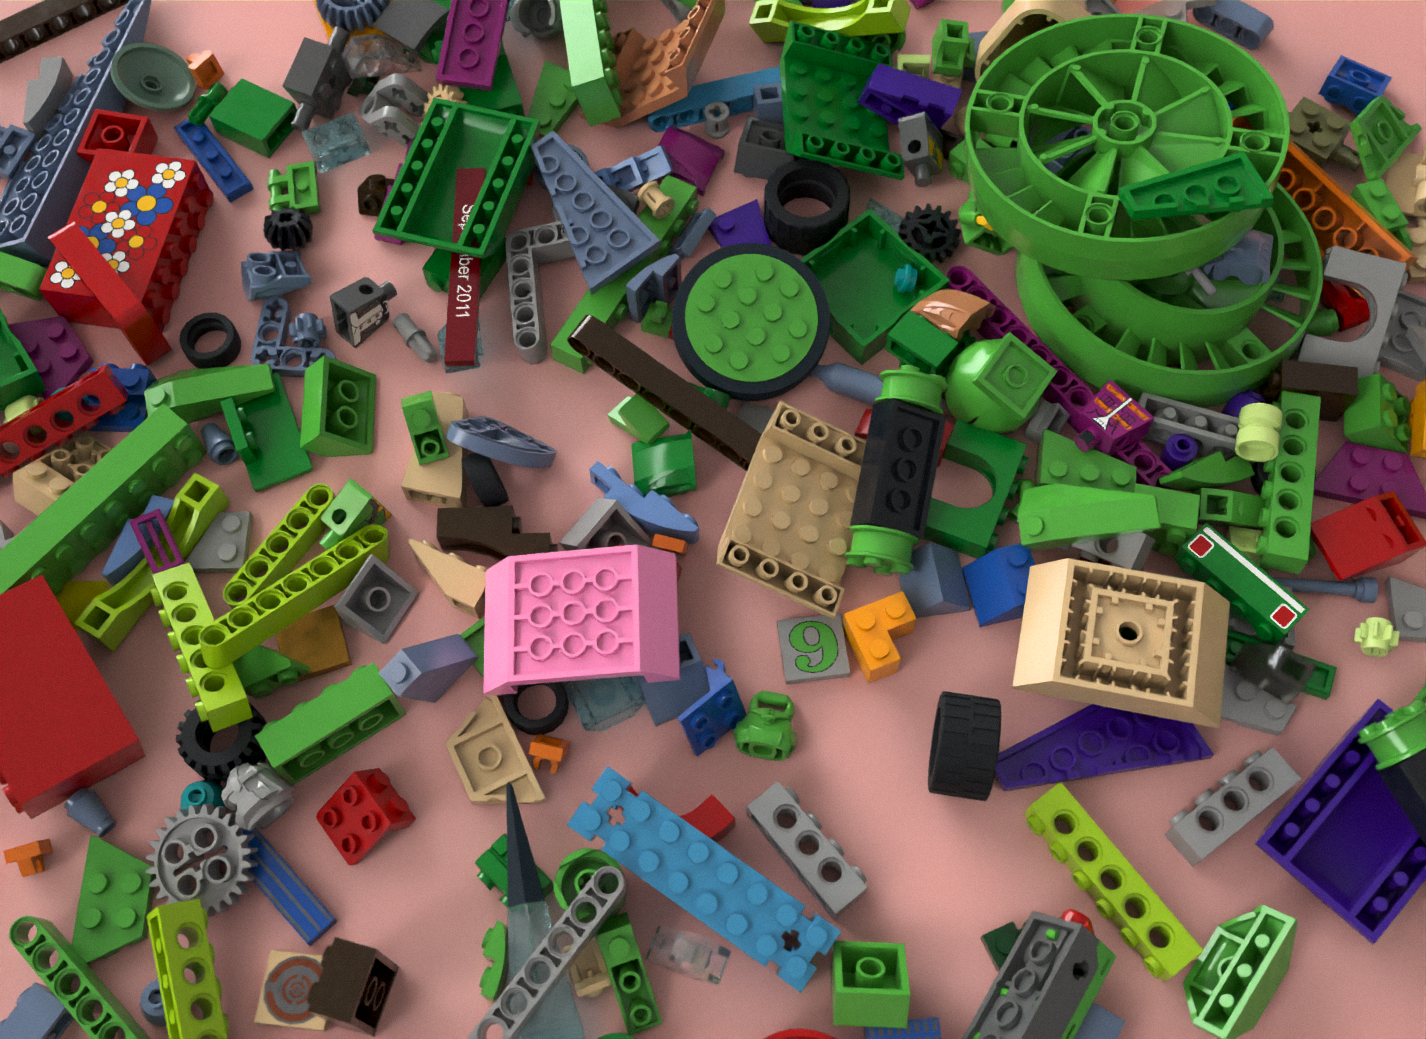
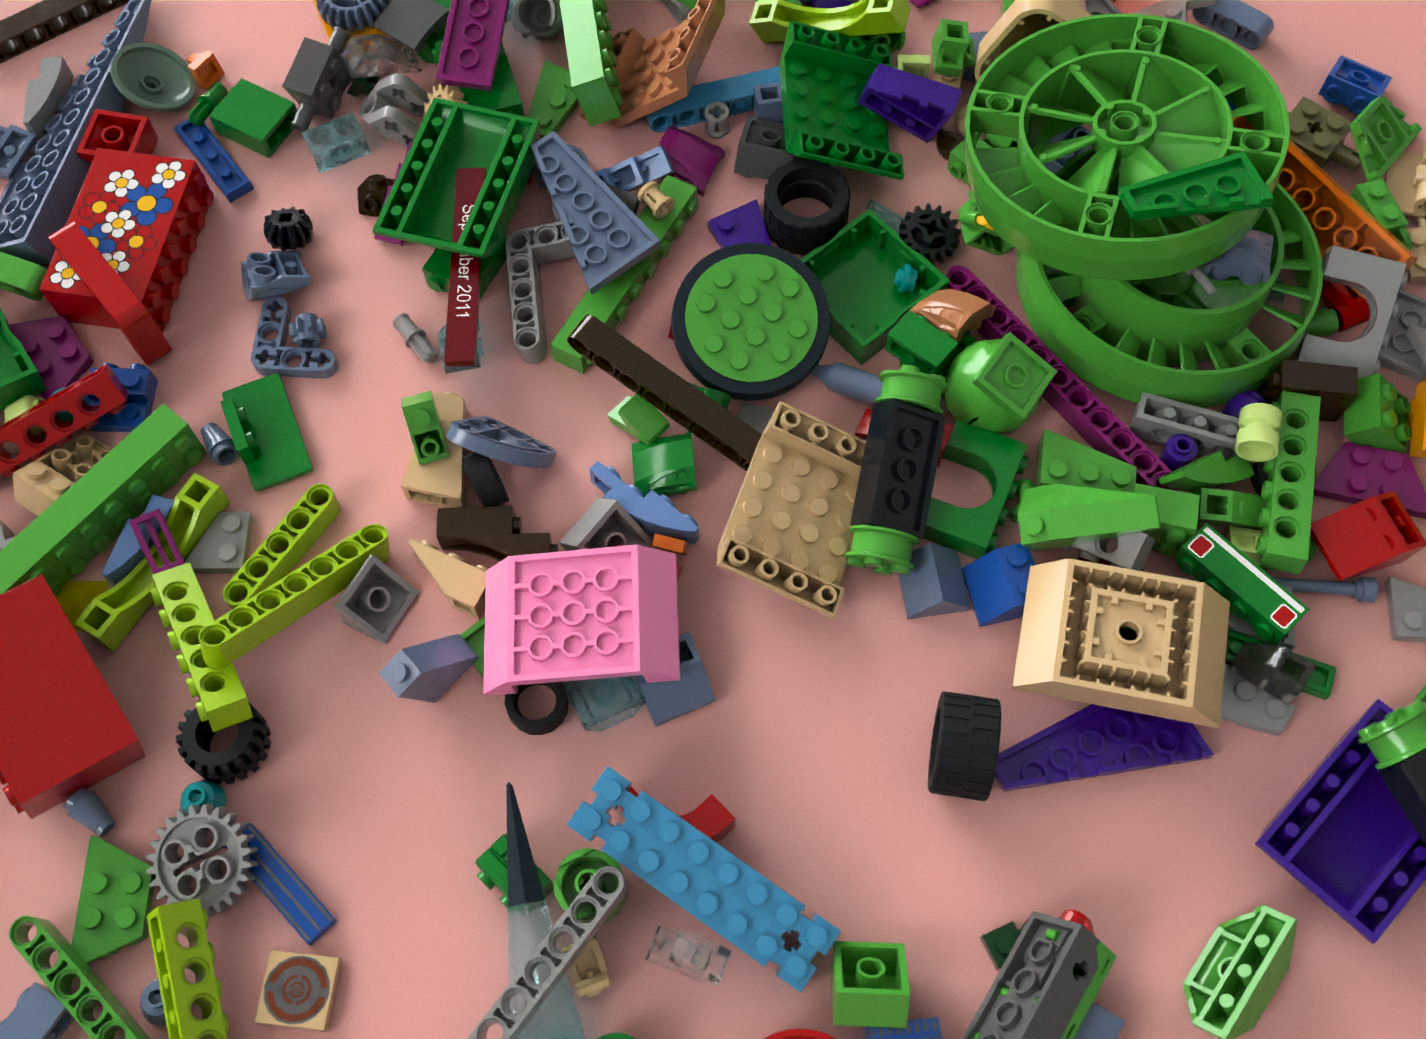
(29, 856): orange tile -> none
(198, 392): bright green wedge -> none
(203, 324): black tyre -> none
(257, 795): light grey helmet -> none
(266, 670): bright green slope -> none
(302, 188): bright green plate -> none
(316, 641): pearl gold tile -> none
(330, 724): bright green brick -> none
(337, 409): bright green slope -> none
(351, 512): bright green torso -> none
(352, 986): dark brown brick -> none
(361, 309): dark grey torso -> none
(363, 813): red bracket -> none
(491, 756): tan wing -> none
(496, 951): bright green slope -> none
(549, 748): orange tile -> none
(628, 974): bright green slope -> none
(655, 282): sand blue slope -> none
(658, 319): bright green tile -> none
(692, 233): sand blue tile -> none
(714, 712): blue plate -> none
(767, 731): bright green piece -> none
(813, 649): light grey tile -> none
(833, 896): light grey brick -> none
(873, 630): light orange brick -> none
(921, 147): dark grey torso -> none
(1049, 417): light grey piece -> none
(1112, 421): magenta torso -> none
(1154, 916): lime brick -> none
(1274, 778): light grey brick -> none
(1376, 637): yellowish green gear -> none

